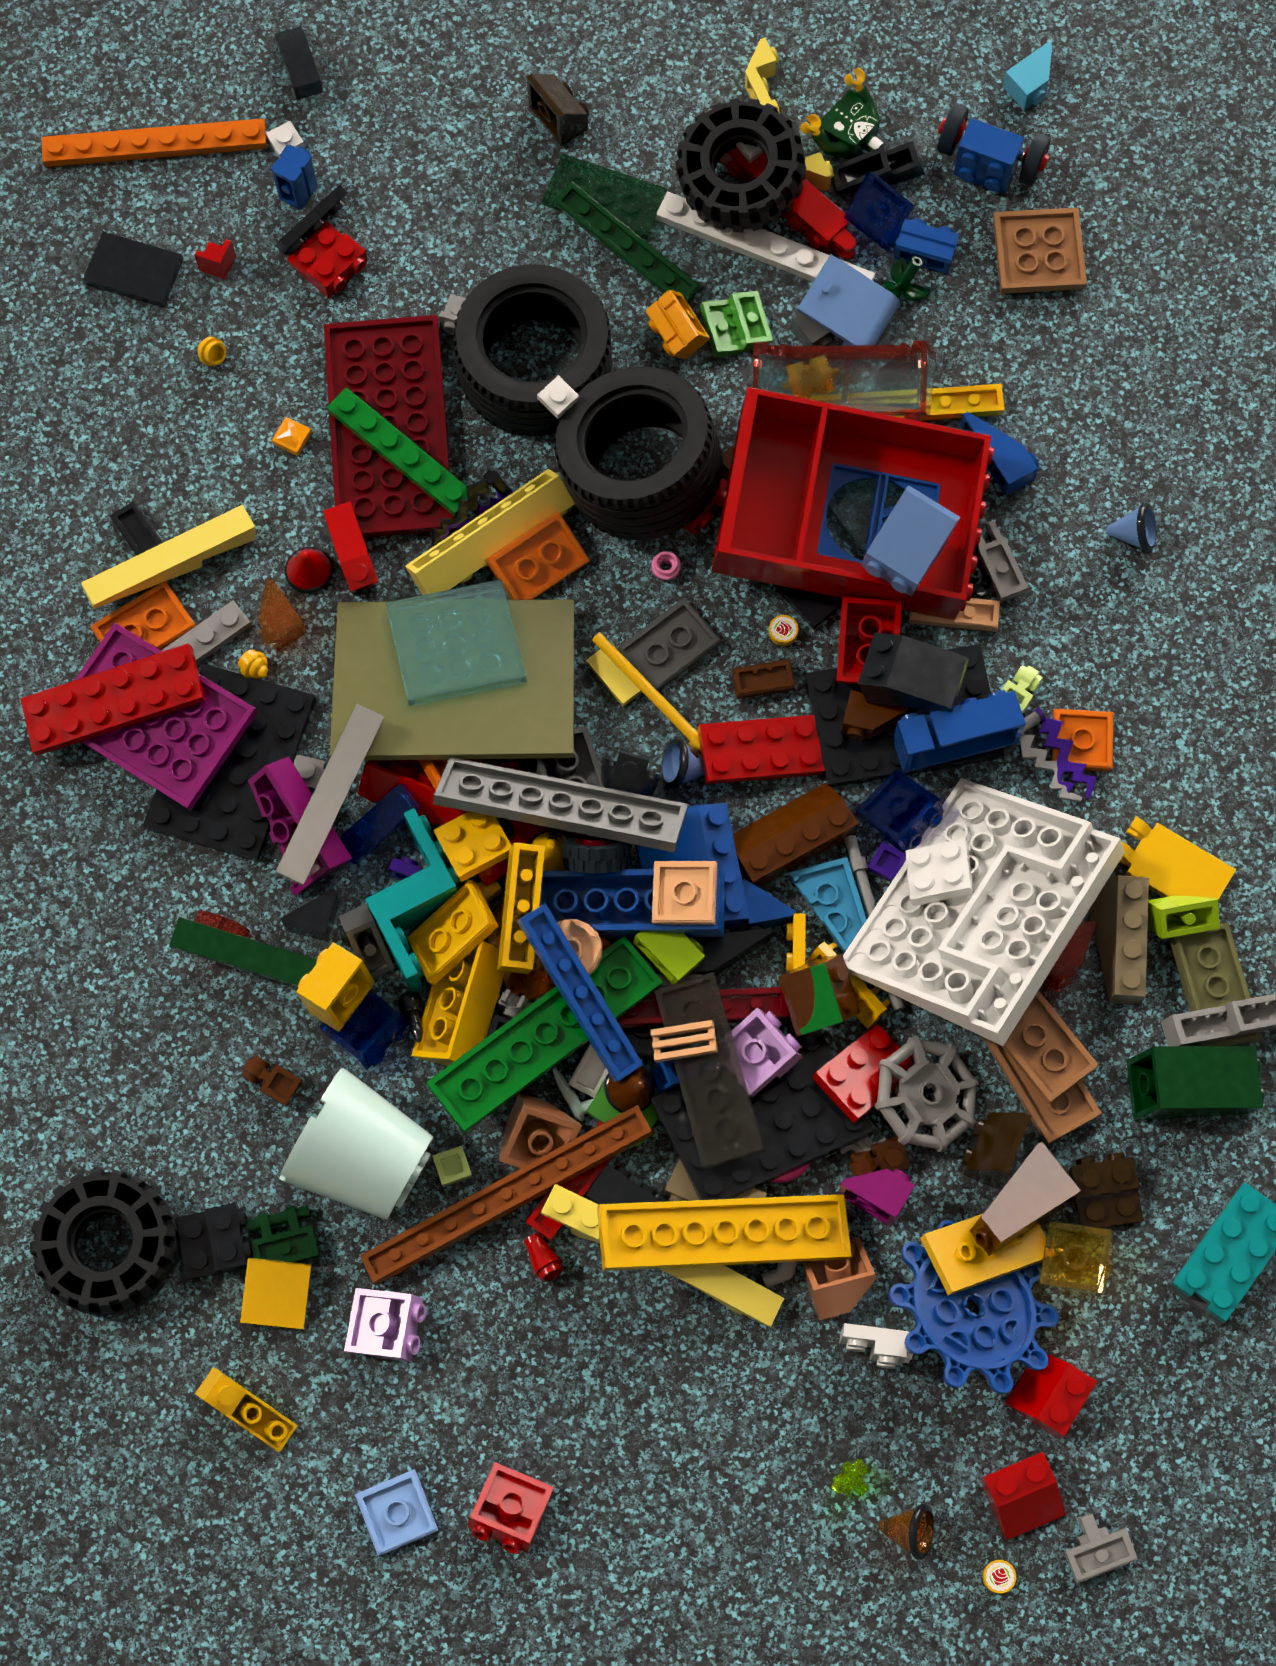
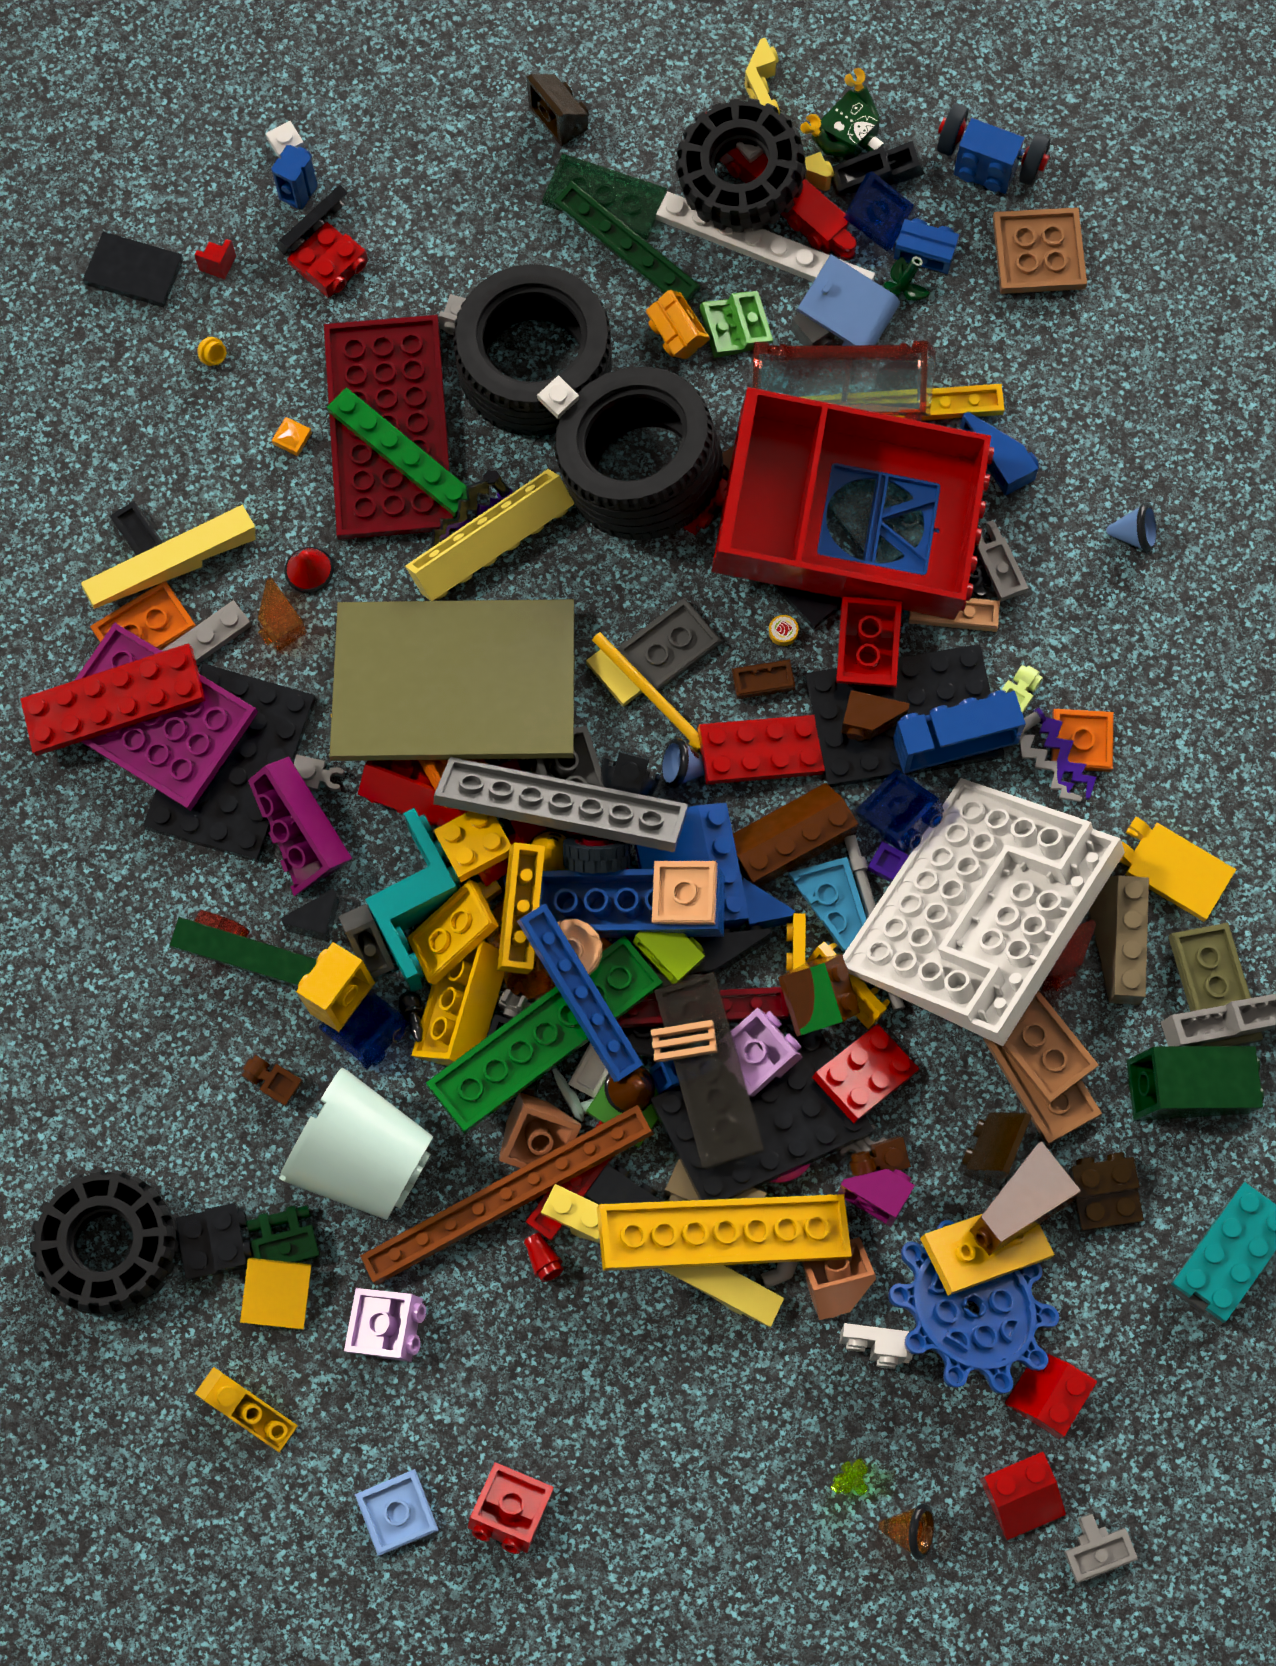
(154, 142): orange plate -> none
(253, 664): yellow plate -> none
(299, 63): black slope -> none
(329, 794): light grey slope -> none
(351, 548): red slope -> none
(378, 823): clear blue tile -> none
(403, 868): dark purple plate -> none
(452, 1166): yellowish green plate -> none
(455, 642): clear light blue tile -> none
(538, 559): orange tile -> none
(663, 558): bright pink plate -> none
(811, 378): clear yellow wheel -> none
(910, 541): medium blue slope -> none
(911, 673): black slope -> none
(911, 1097): light grey plate -> none
(939, 872): white plate -> none
(999, 1576): tile -> none
(1030, 77): medium azure slope -> none
(1077, 1257): clear yellow slope -> none
(1182, 915): lime slope -> none

